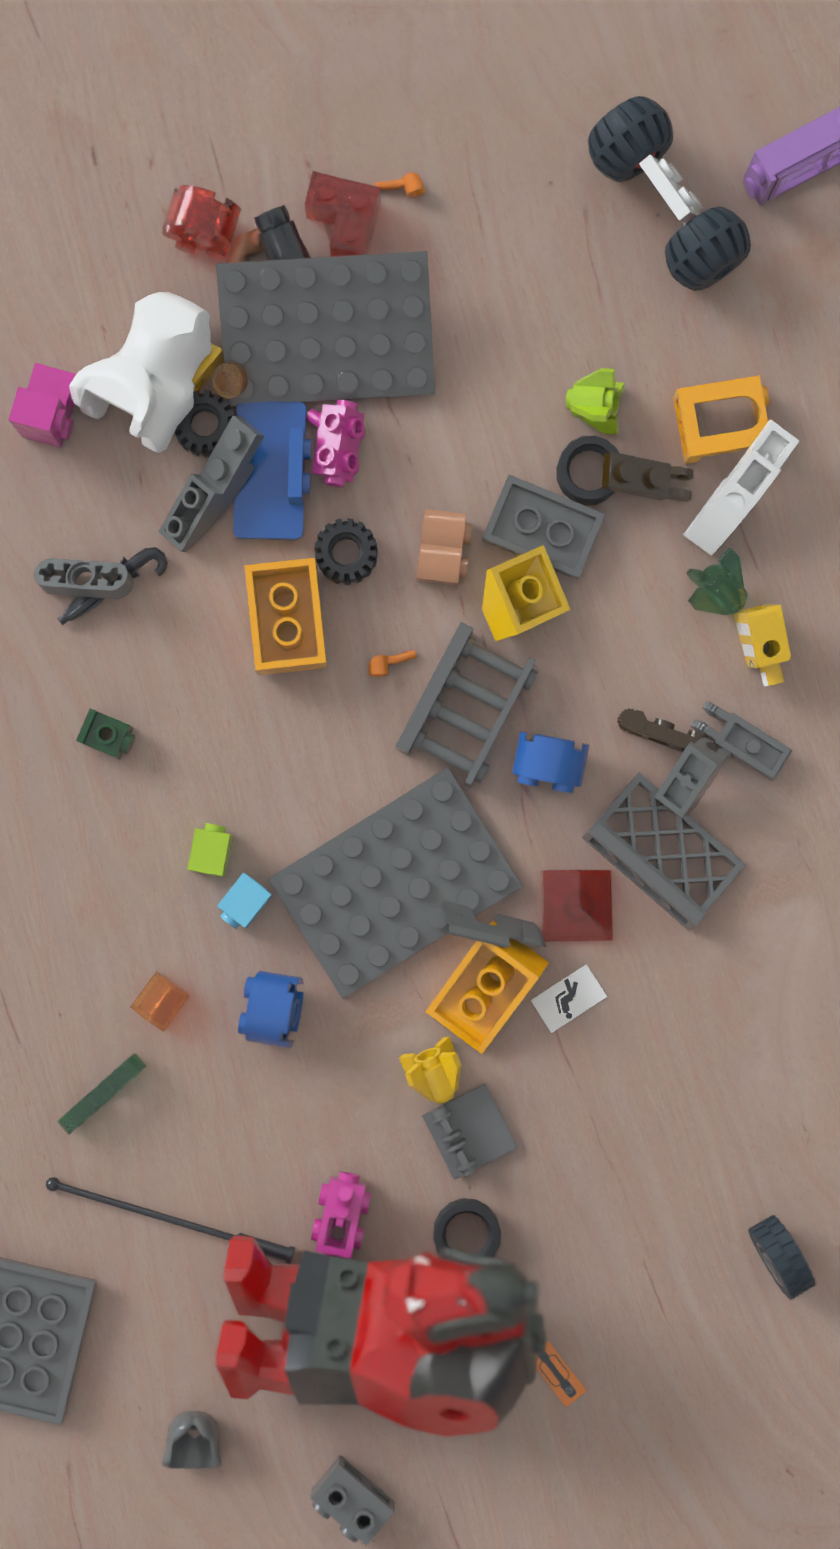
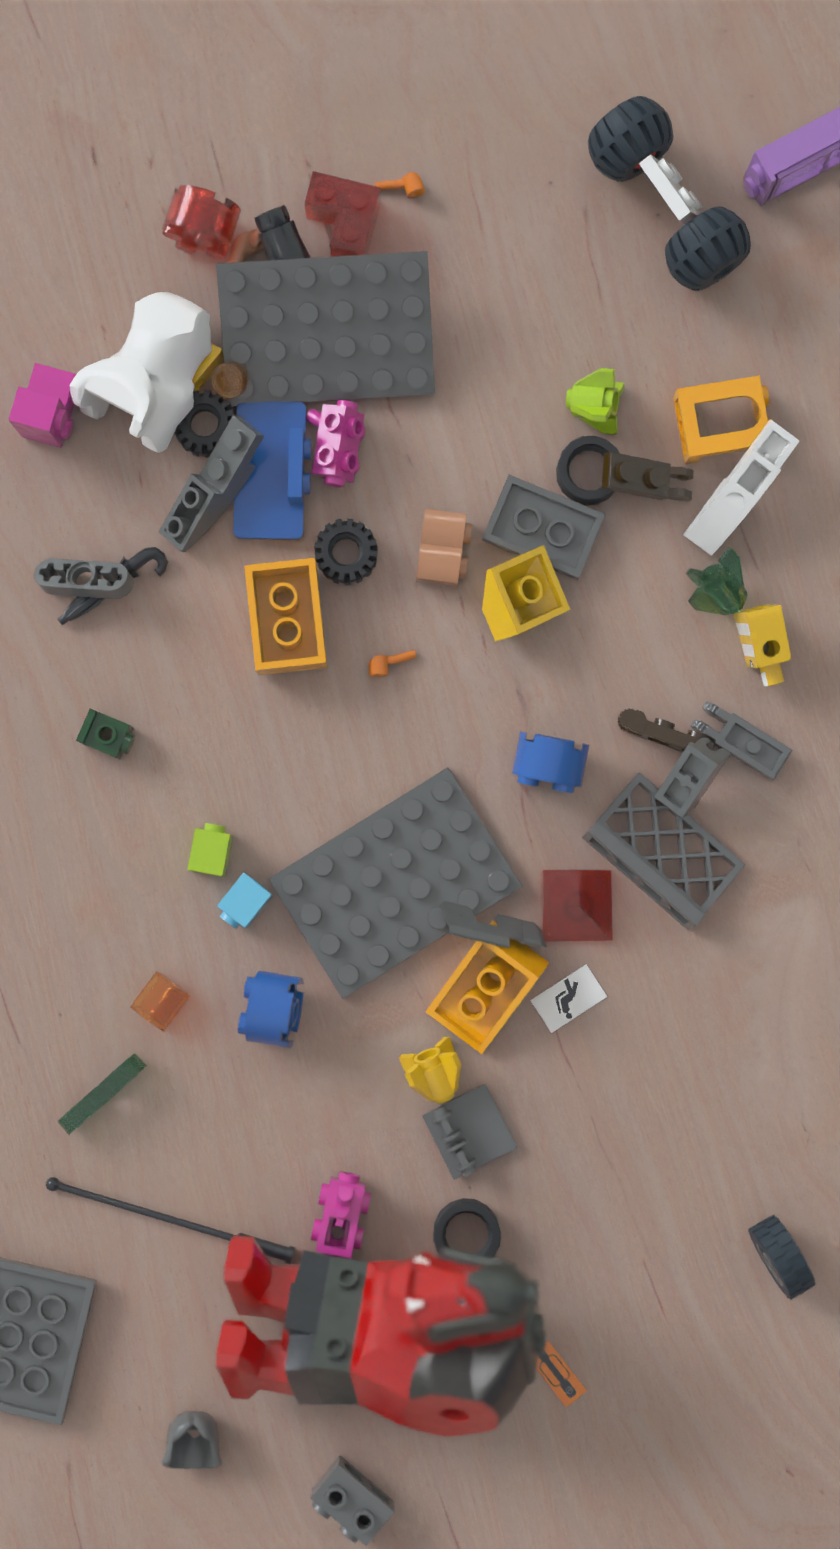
(448, 676): dark grey fence -> none

